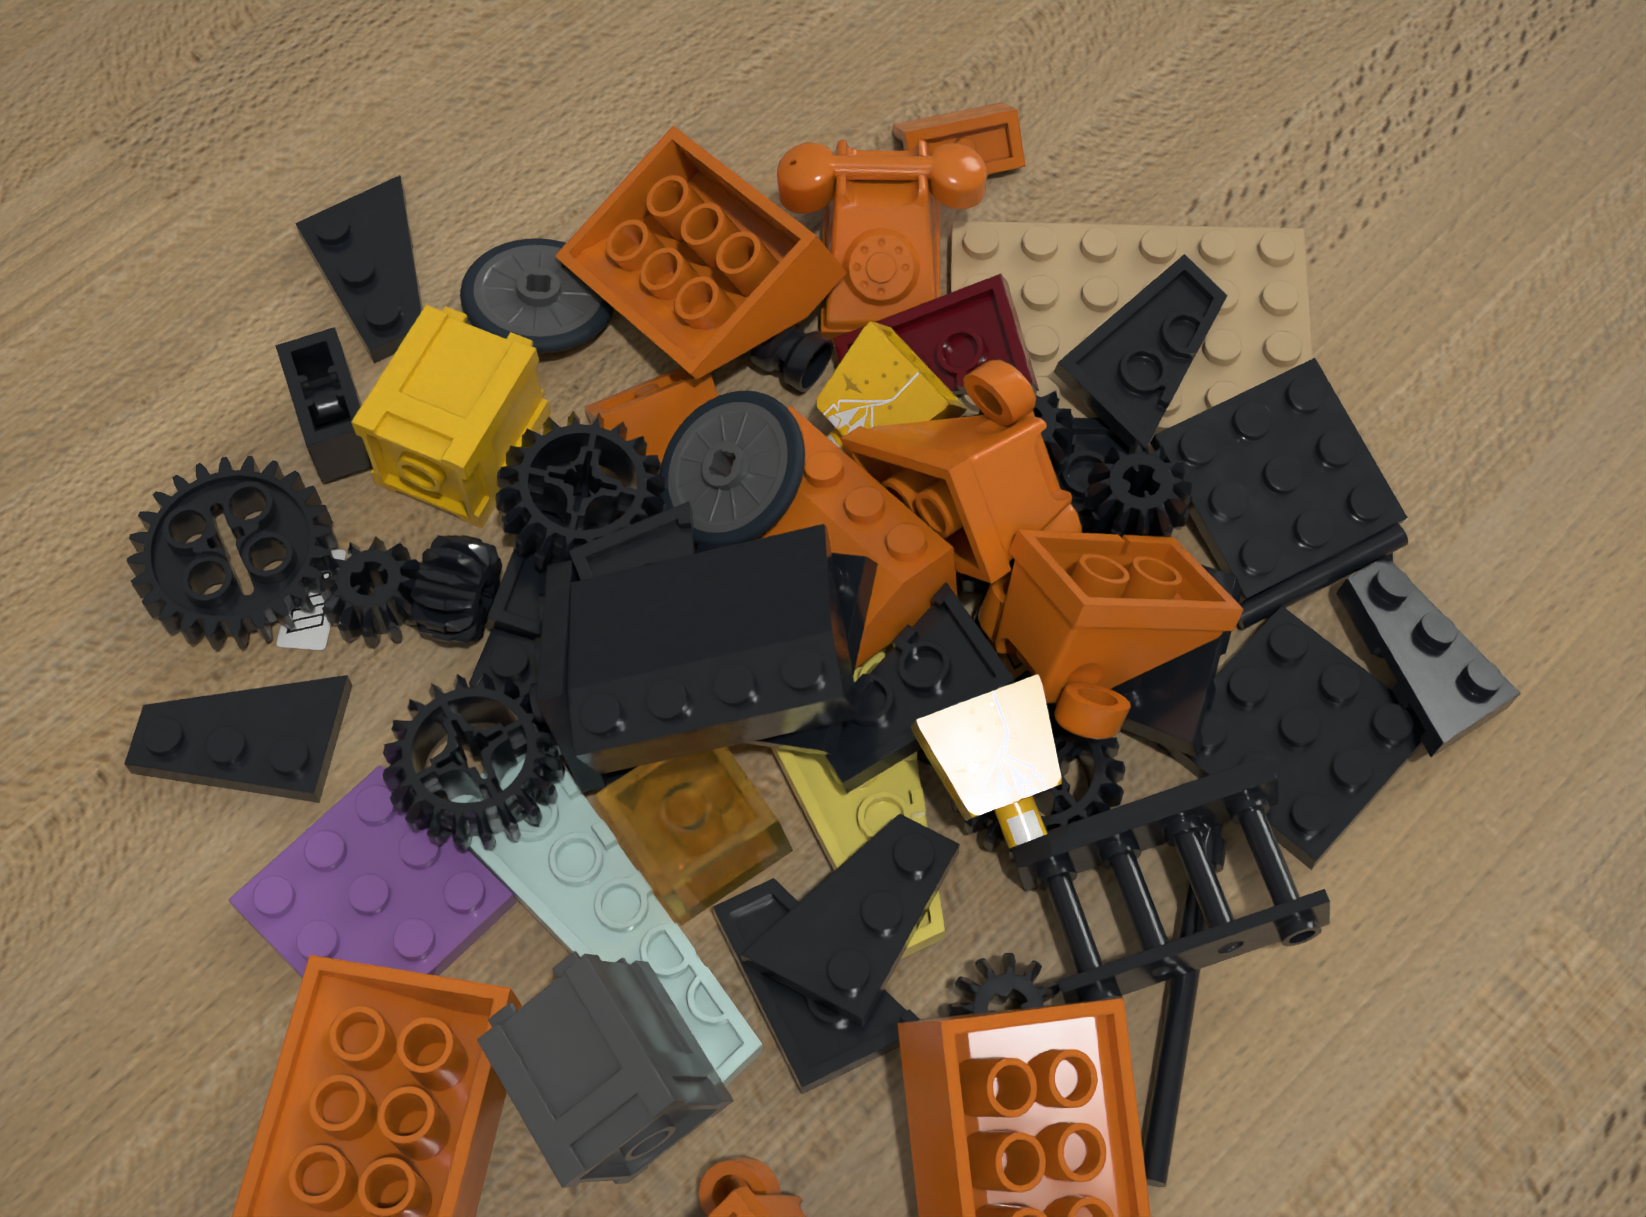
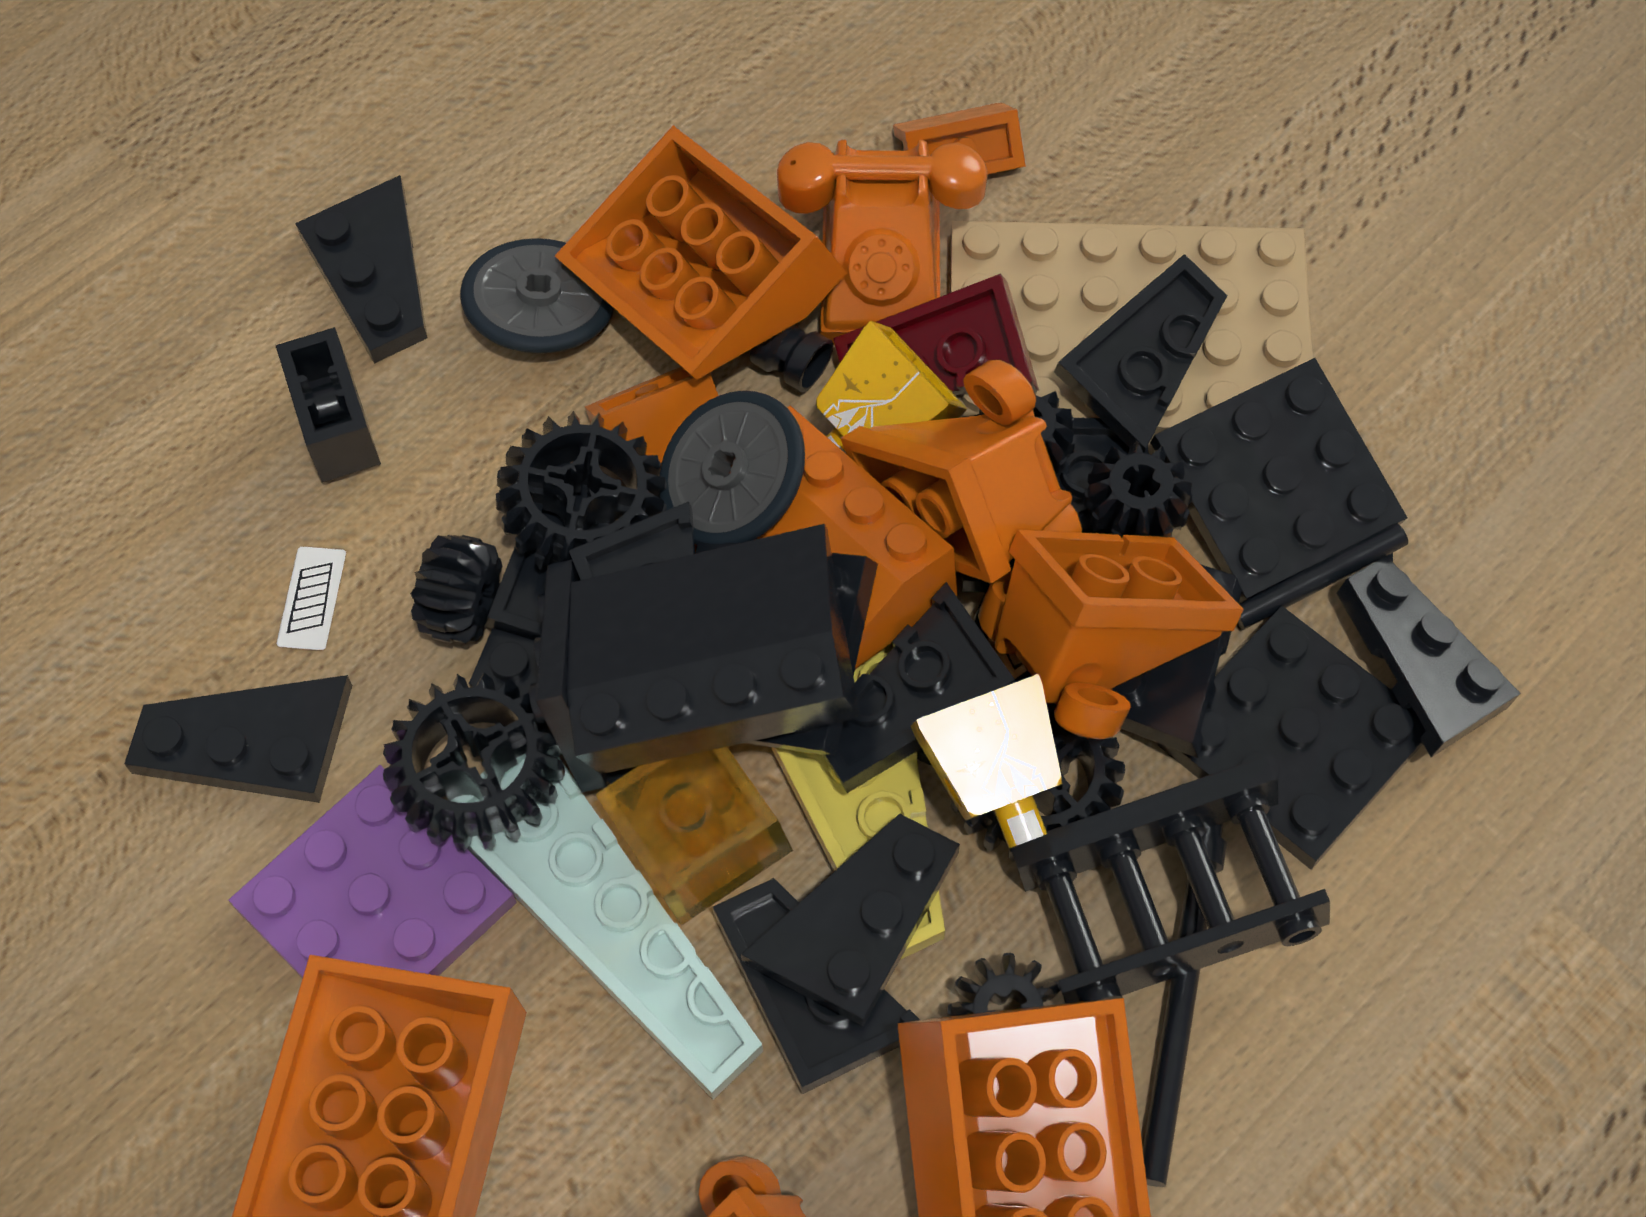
(176, 573): black gear -> none
(370, 592): black gear -> none
(451, 413): yellow container -> none
(603, 1070): dark grey container -> none

